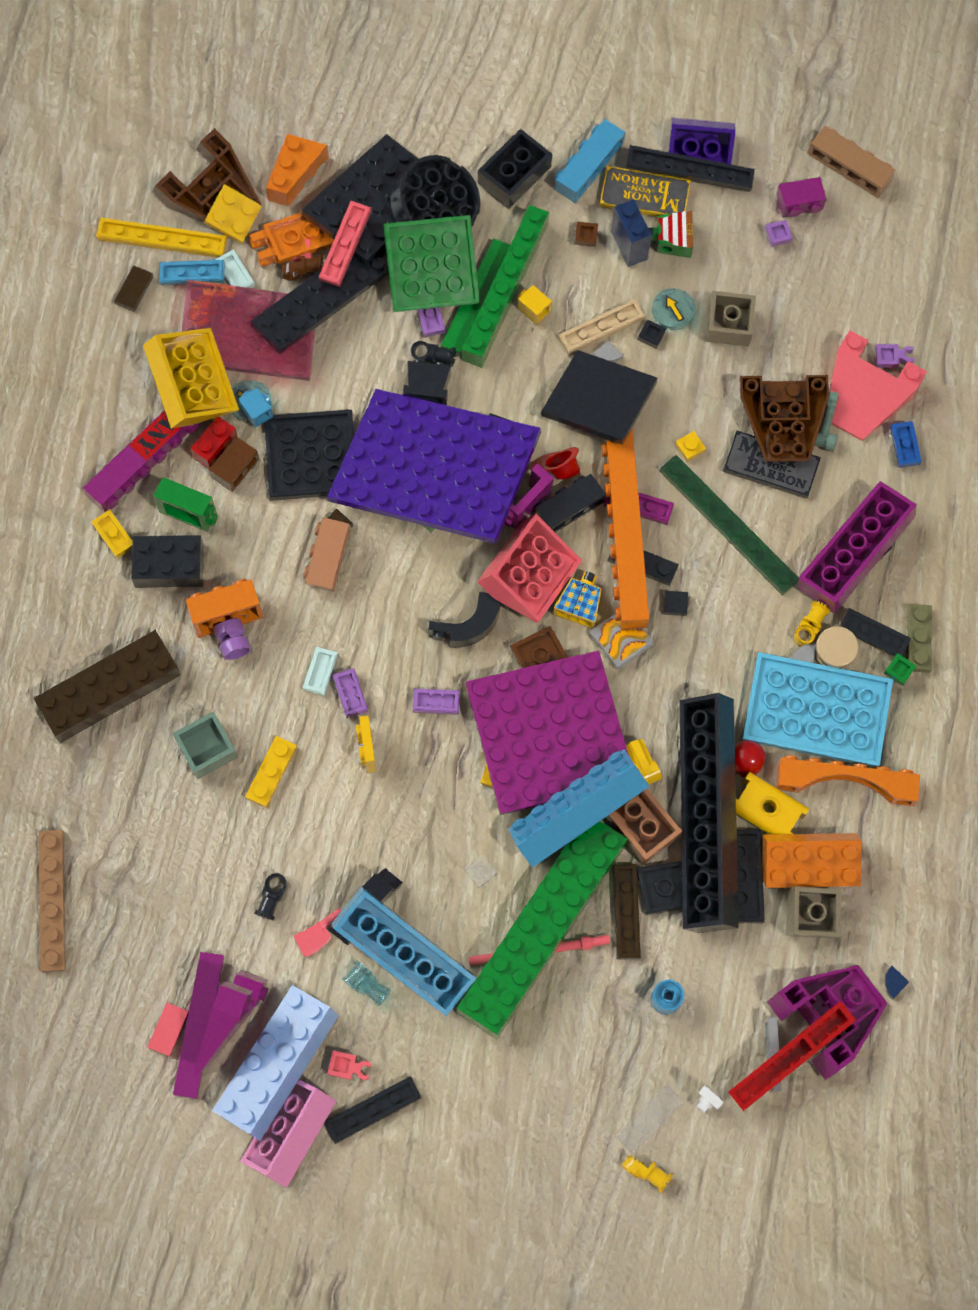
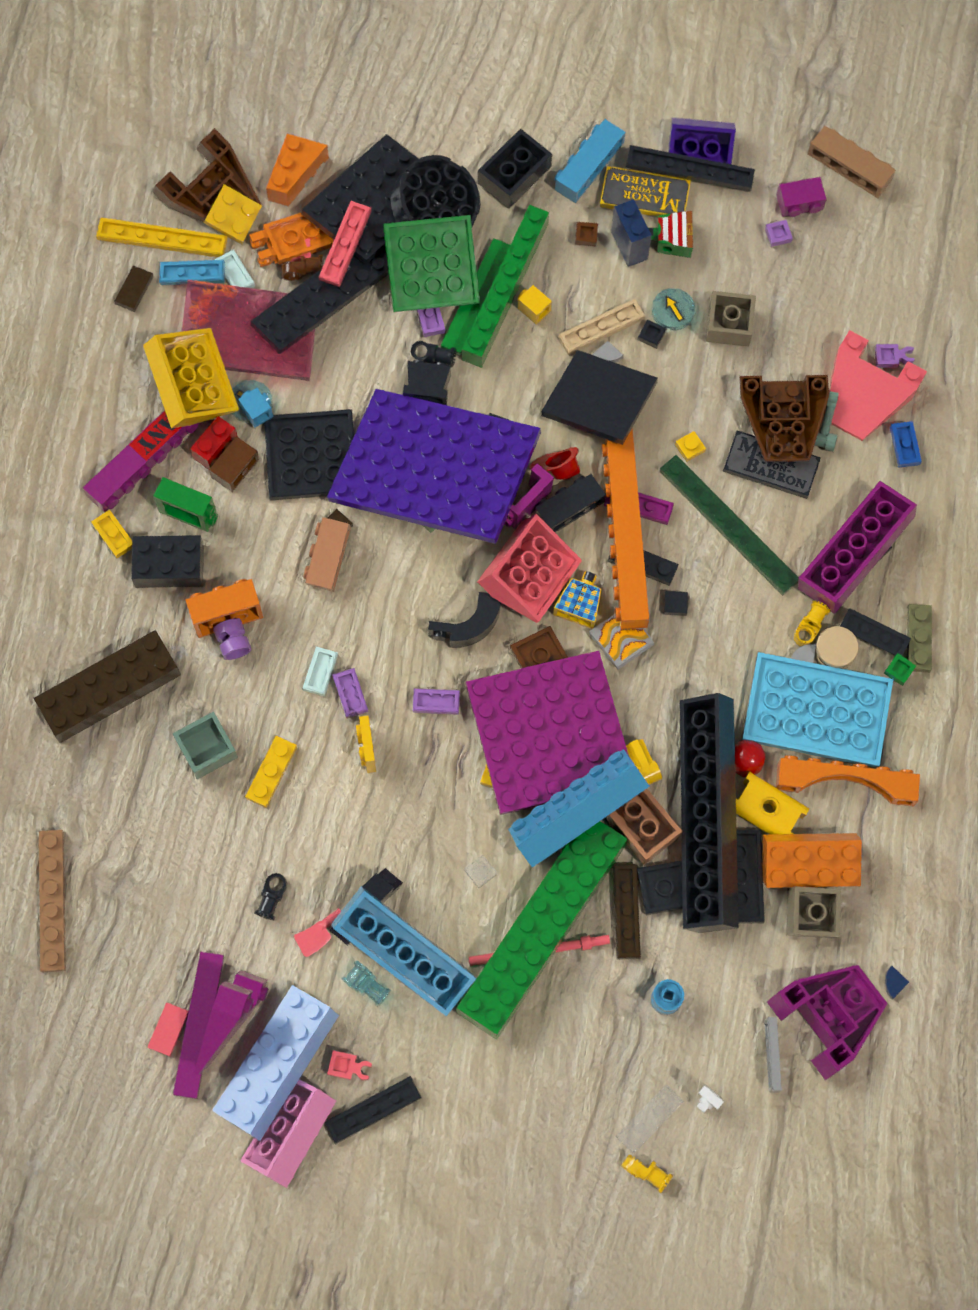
(791, 1056): red slope -> none

